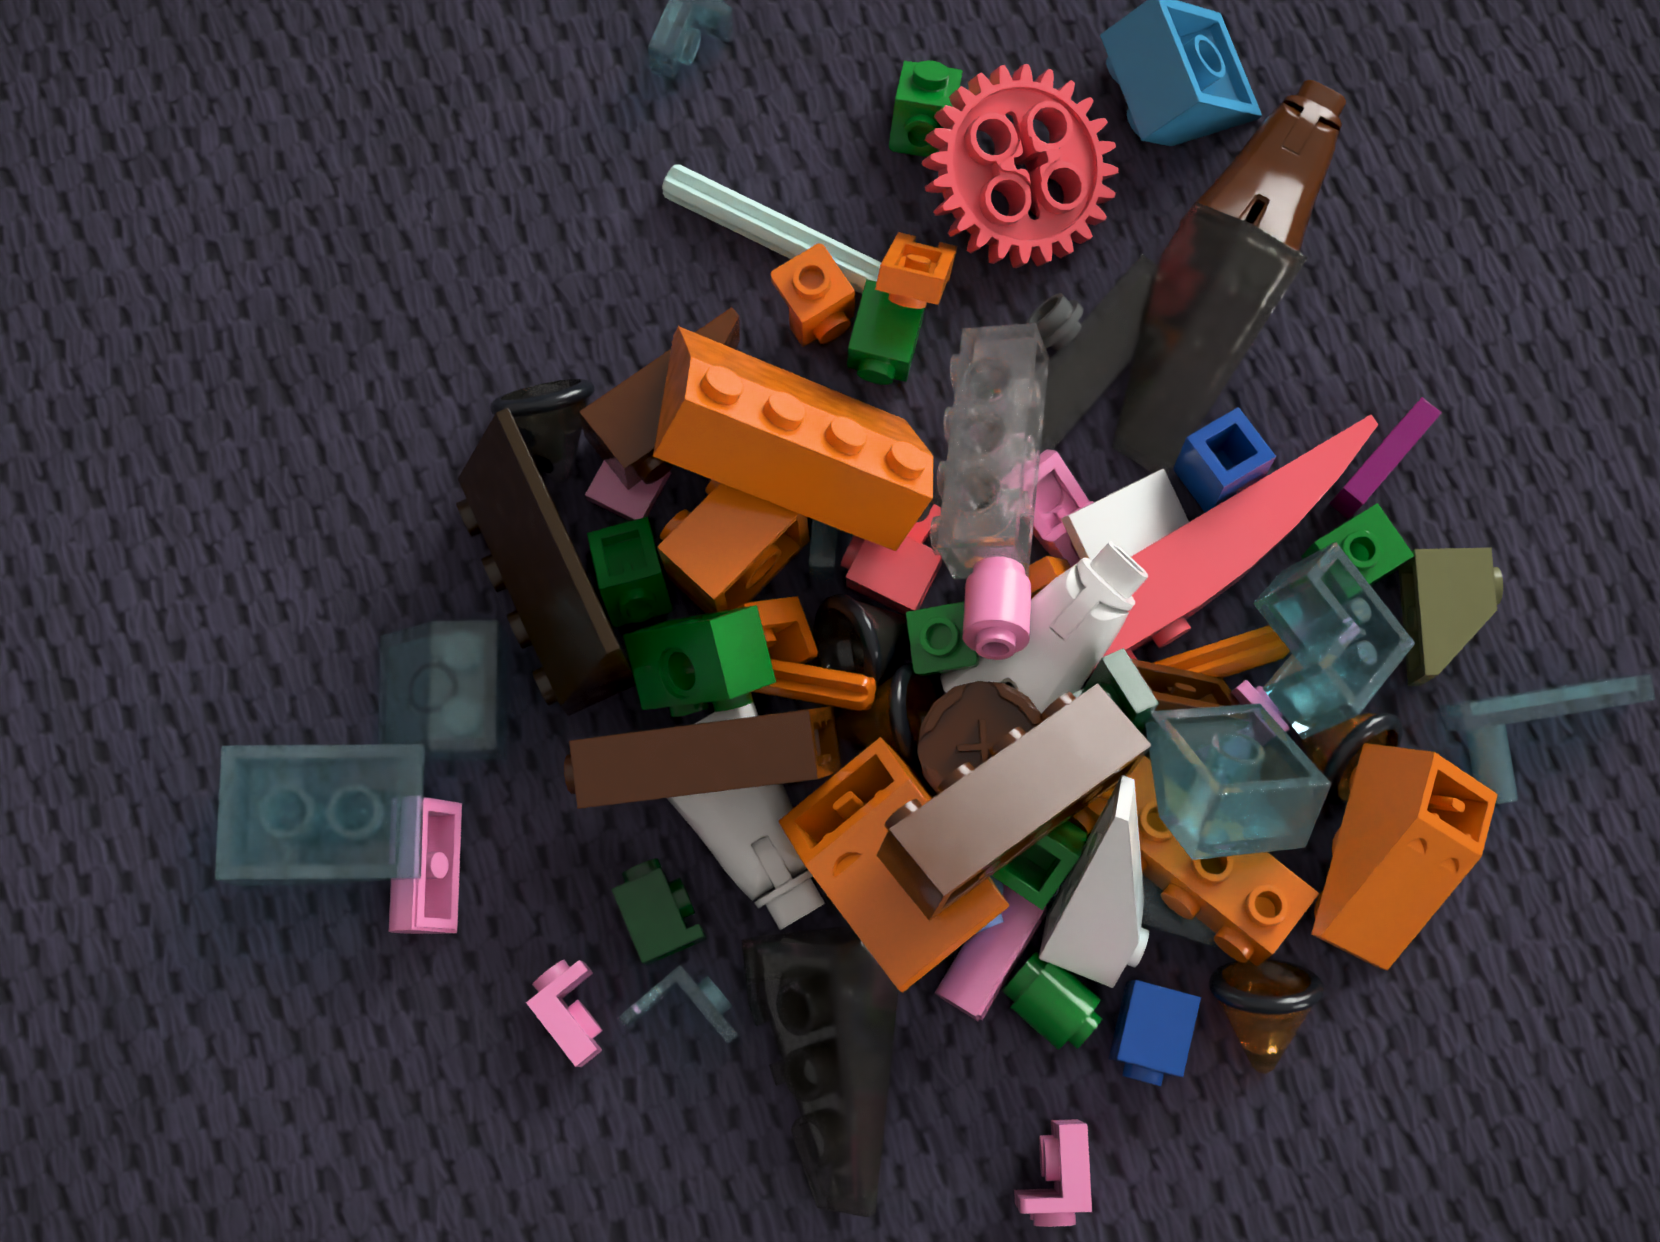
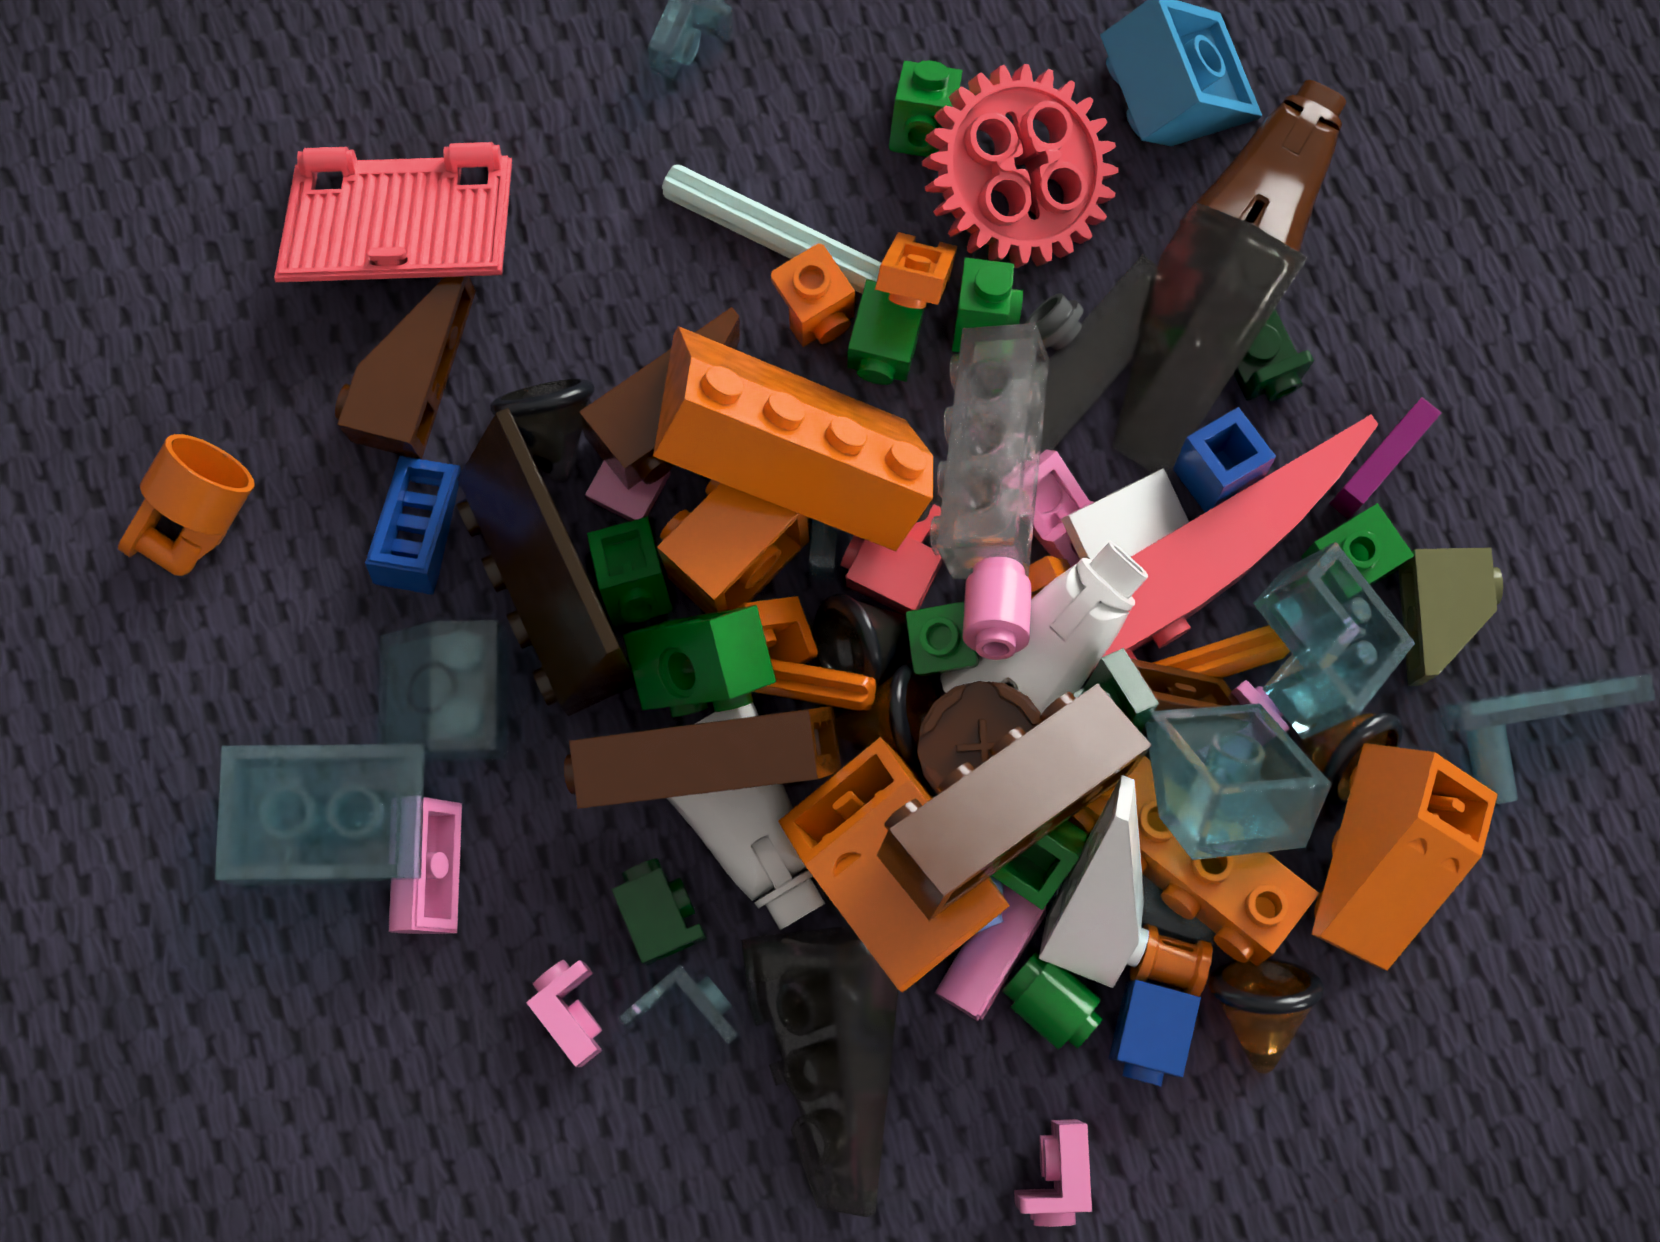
(194, 488): none -> orange piece
(395, 217): none -> coral window
(405, 375): none -> reddish brown slope
(406, 562): none -> blue slope
(986, 297): none -> green brick
(1174, 962): none -> orange bush
(1272, 364): none -> dark green bracket

